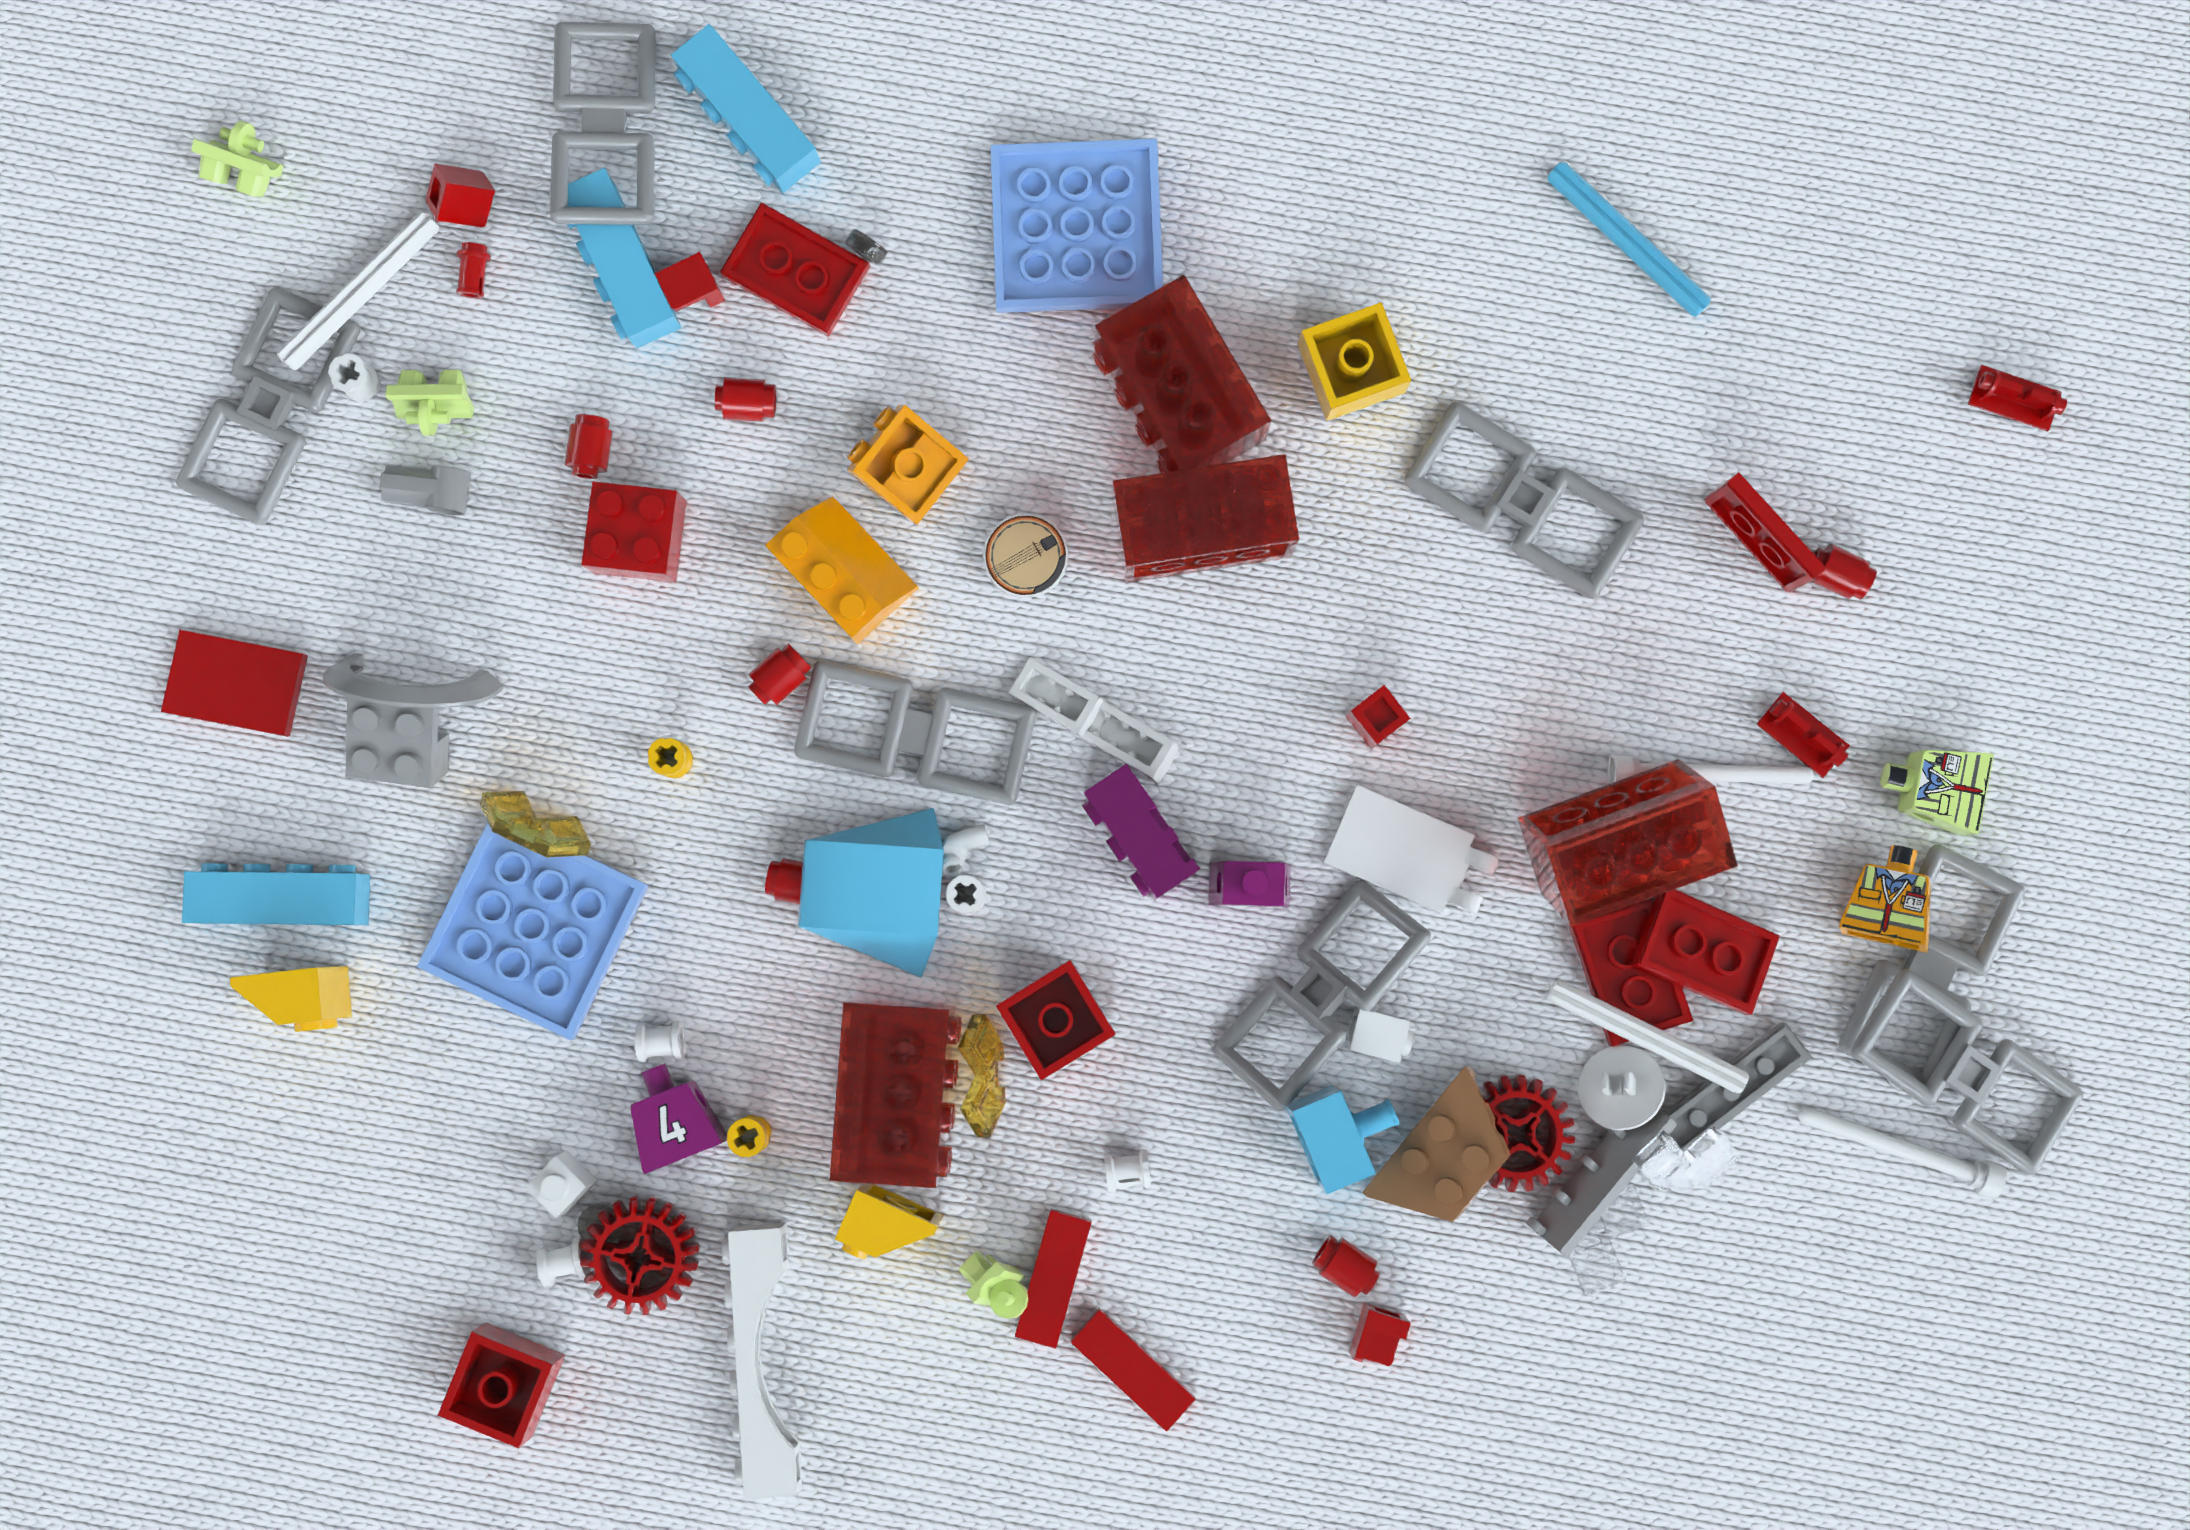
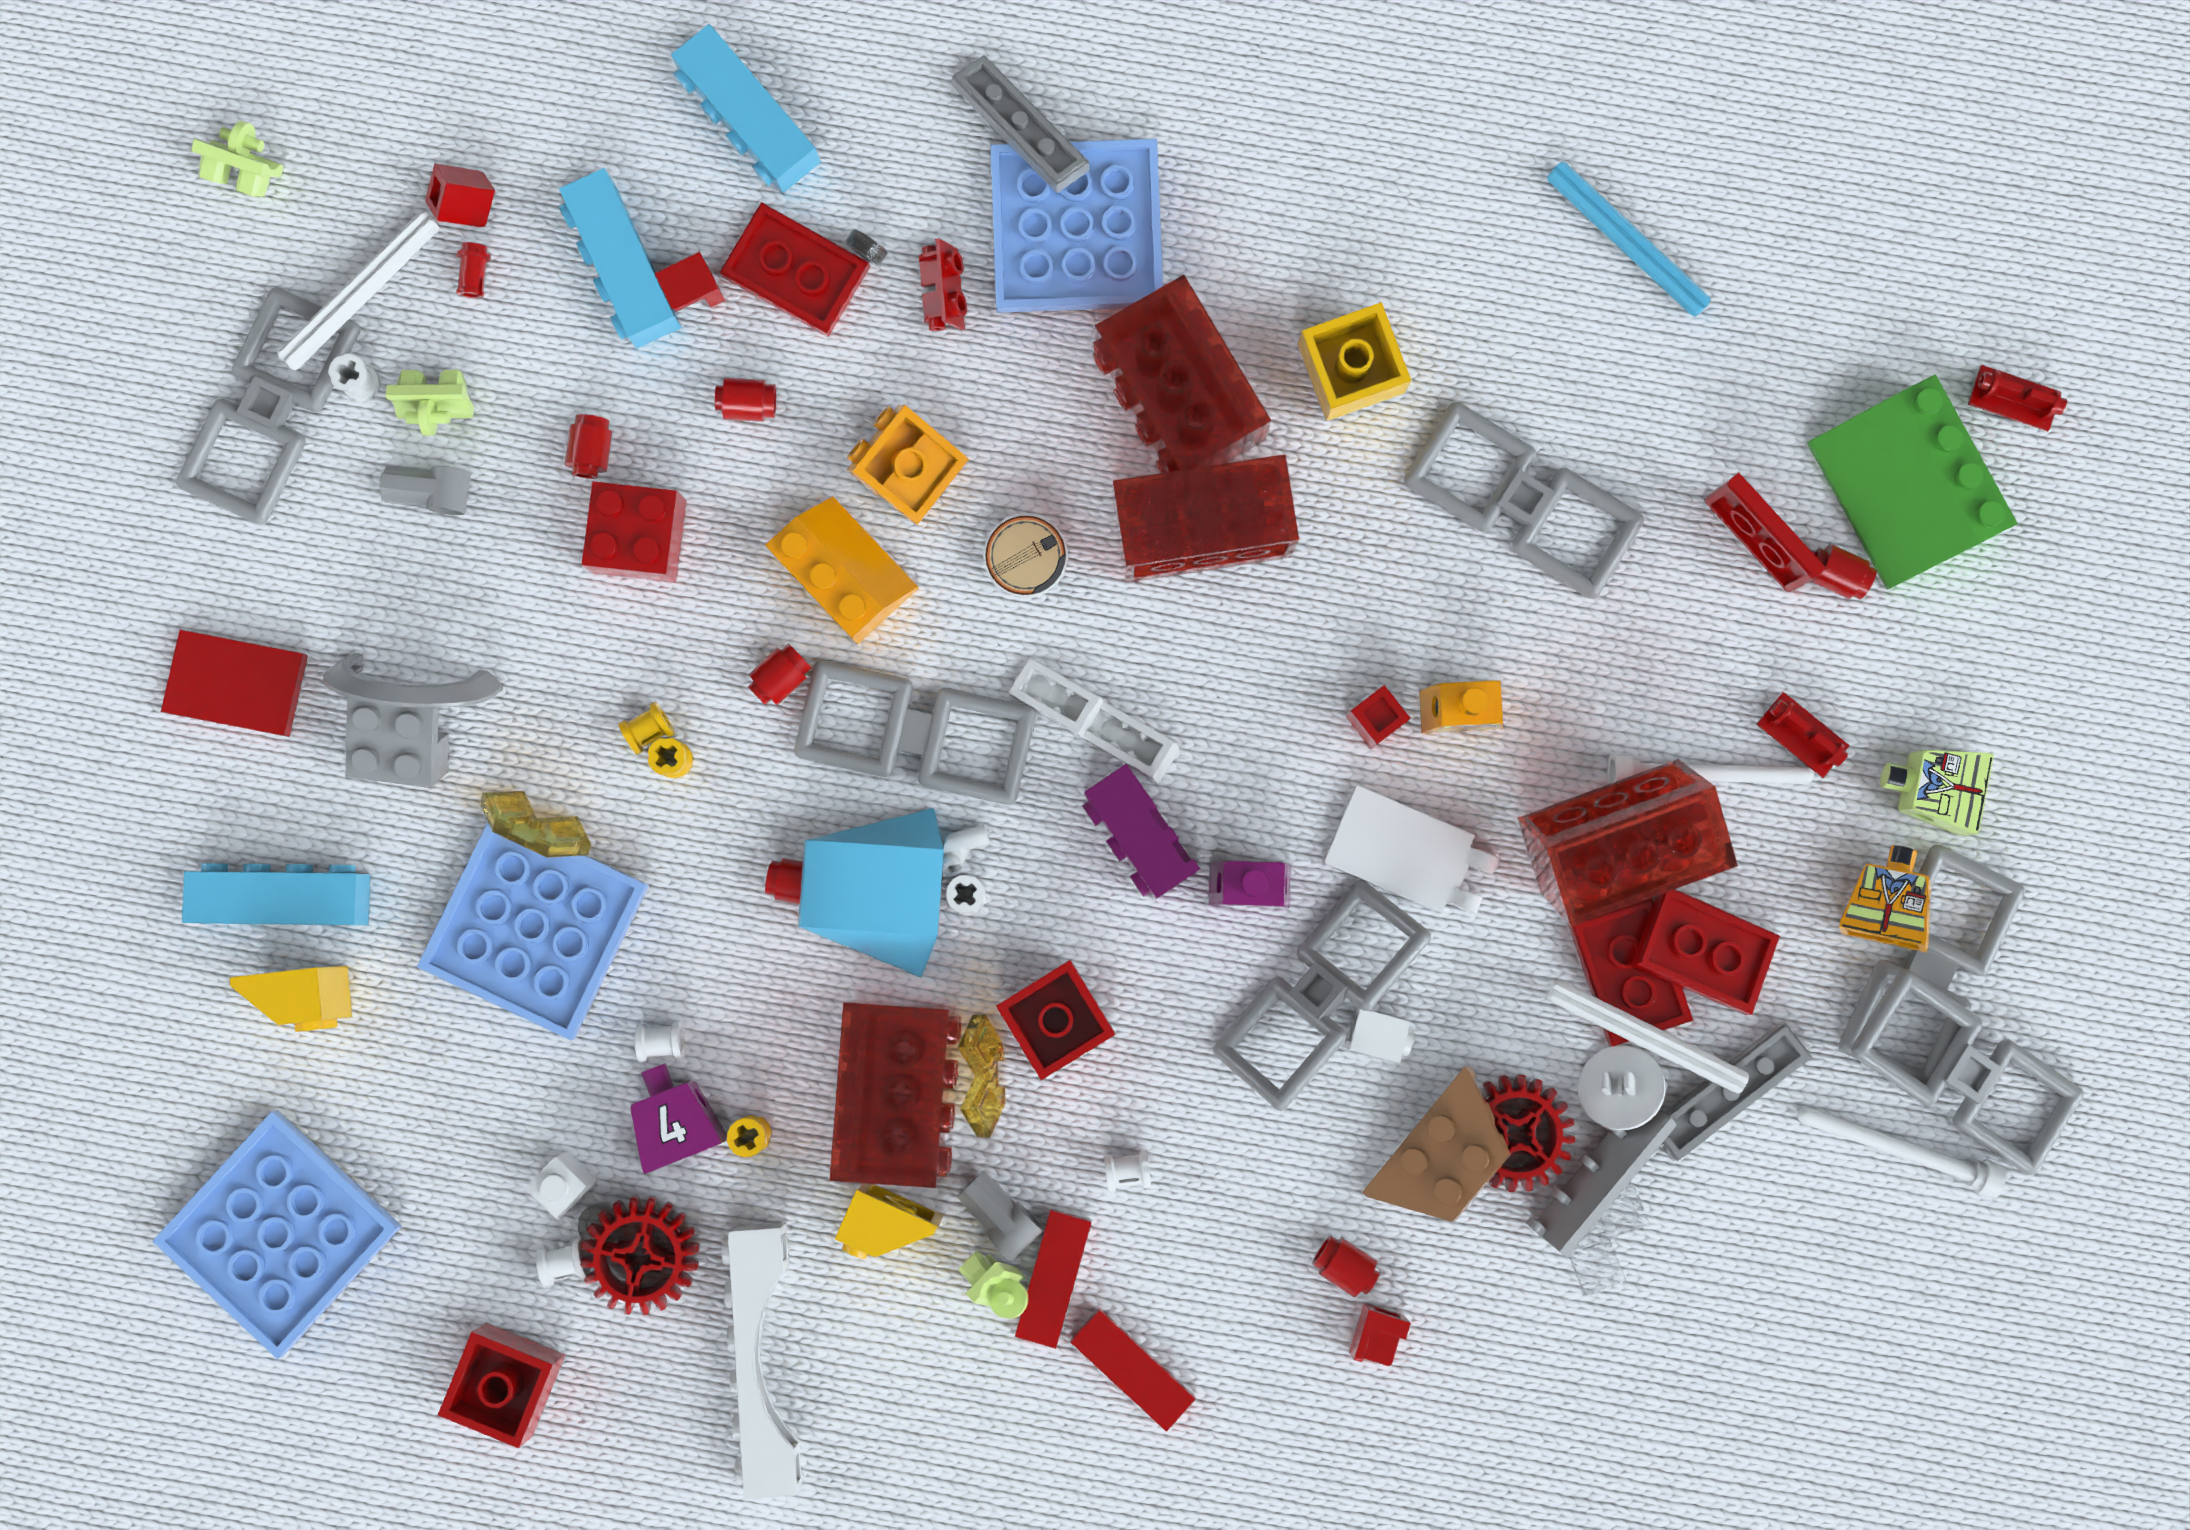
(277, 1234): none -> light blue plate
(603, 124): light grey bar -> none
(646, 728): none -> yellow bush
(942, 268): none -> red hinge
(1007, 1223): none -> light grey piece
(1020, 124): none -> light grey tile
(1336, 1136): medium azure brick -> none
(1461, 707): none -> light orange torso
(1698, 1167): clear tile -> none
(1912, 482): none -> bright green slope

